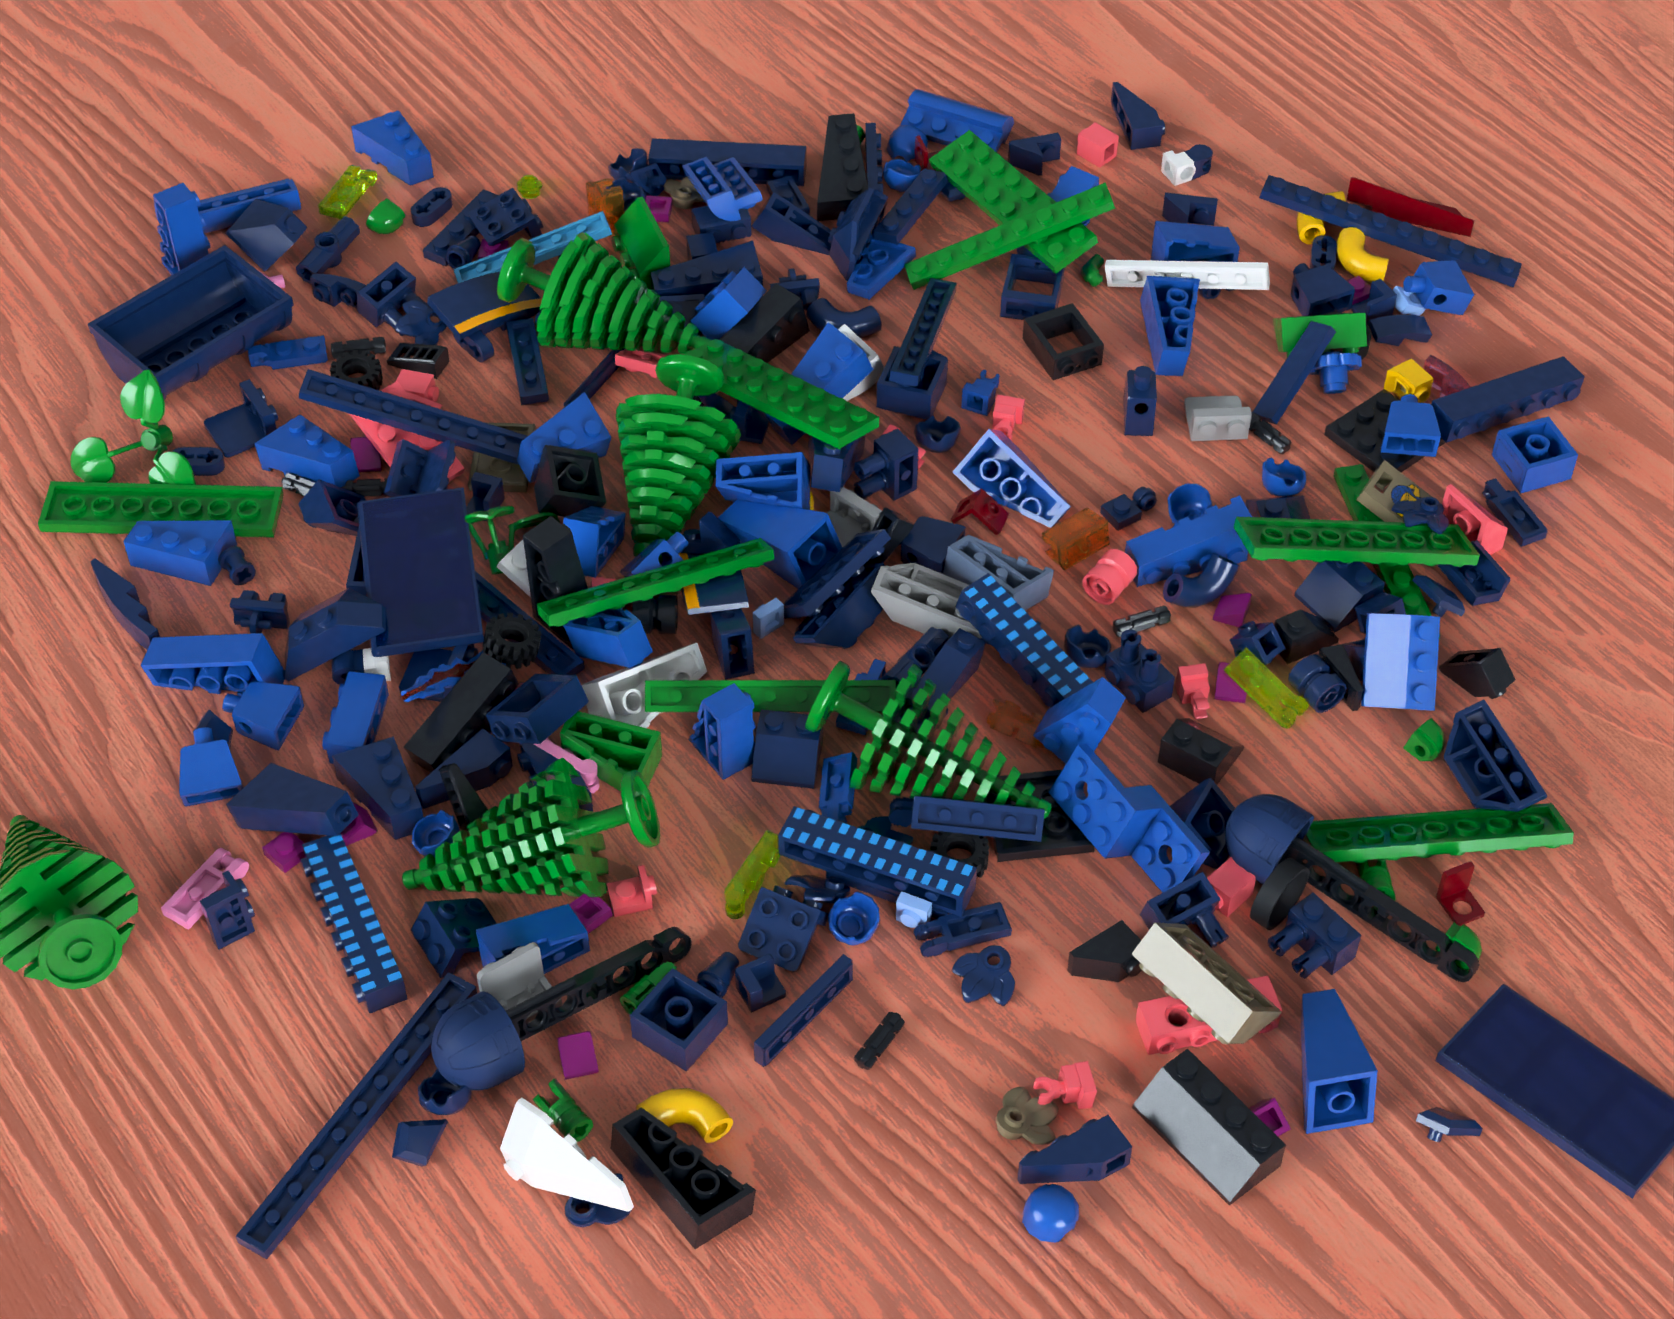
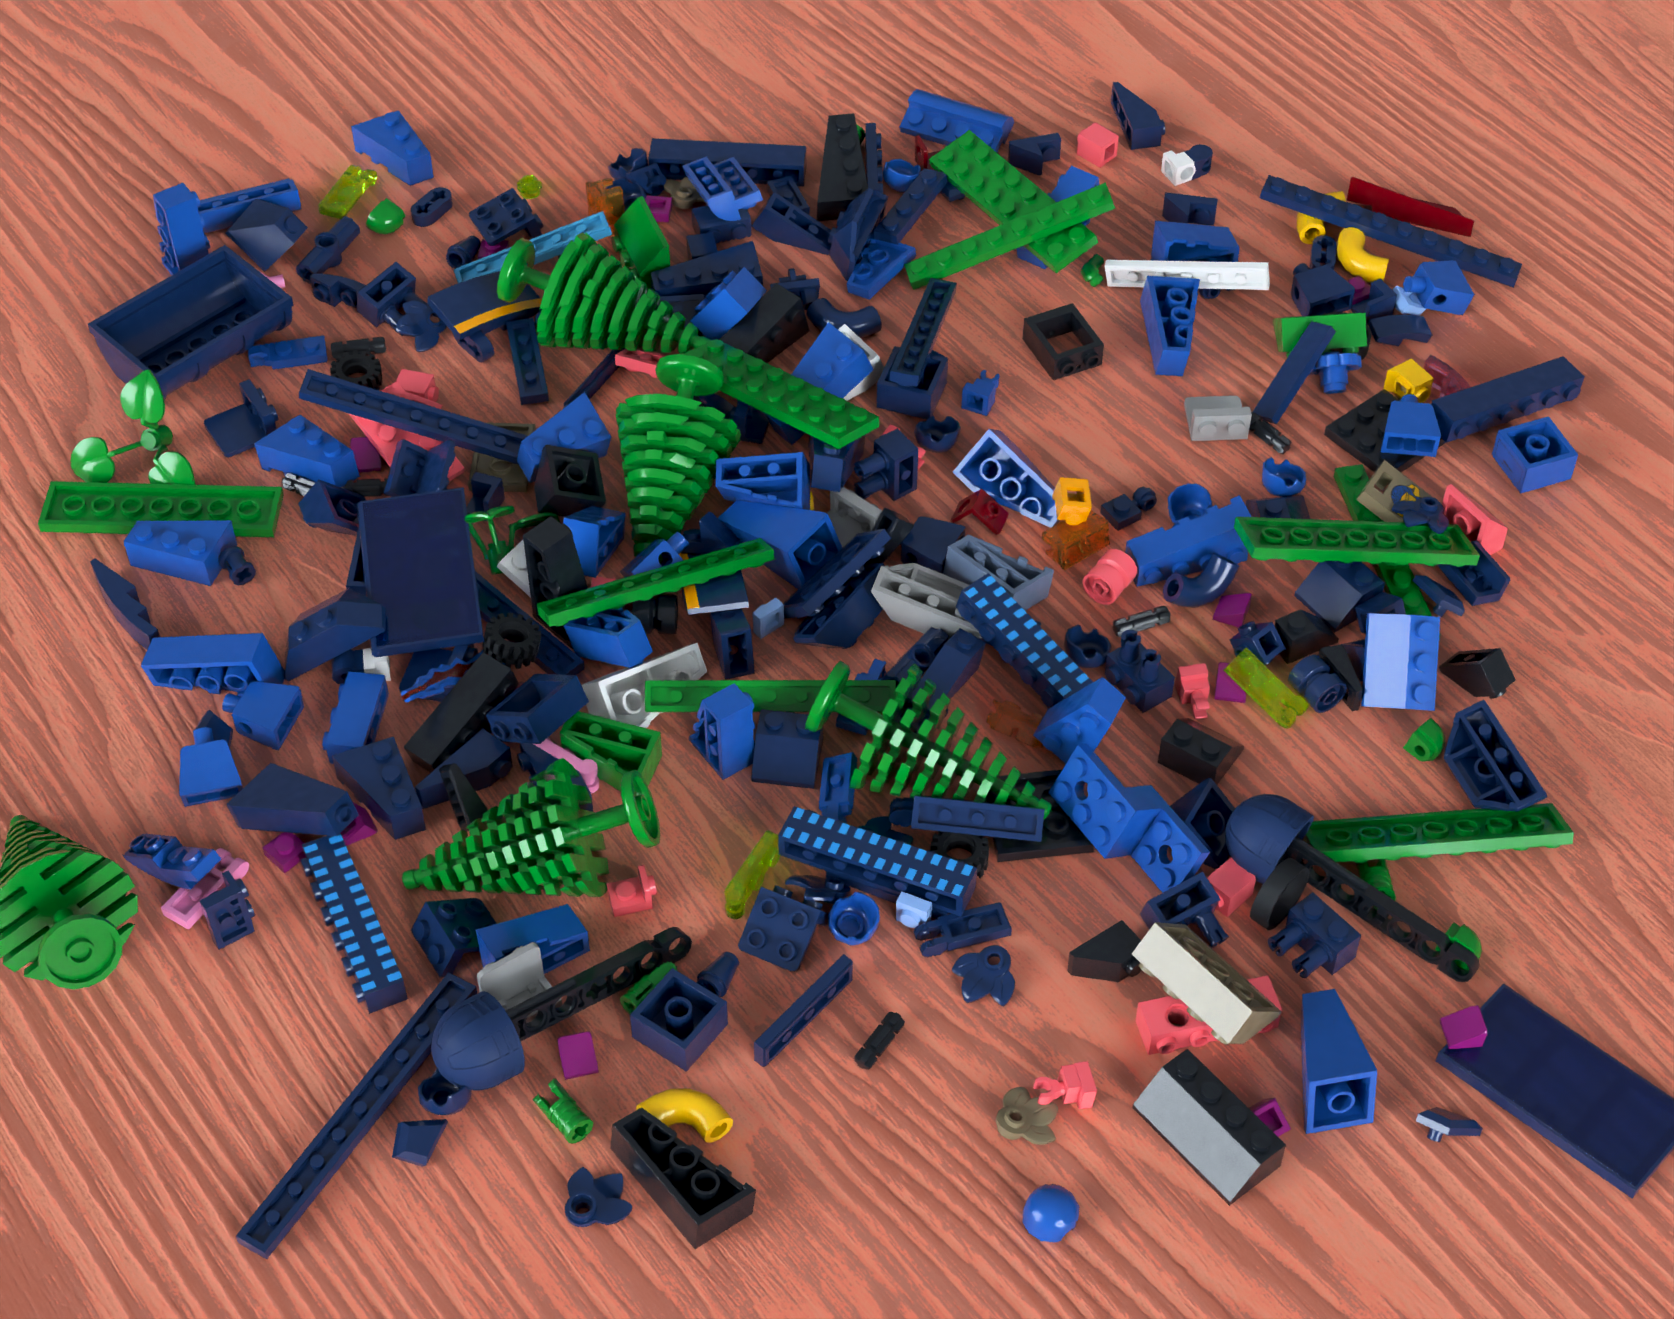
(170, 860): none -> blue slope
(201, 458): dark blue beam -> none
(259, 614): dark blue hips -> none
(426, 358): black slope -> none
(433, 831): blue hair -> none
(456, 231): dark blue plate -> none
(557, 1163): white wedge -> none
(591, 911): magenta plate -> none
(759, 983): dark blue panel -> none
(903, 142): blue hair -> none
(1007, 413): coral piece -> none
(1023, 304): dark blue window -> none
(1070, 506): none -> light orange brick
(1082, 1156): dark blue slope -> none
(1139, 388): dark blue torso -> none
(1454, 888): dark red bracket -> none
(1464, 1028): none -> magenta slope
(1514, 513): dark blue hinge -> none

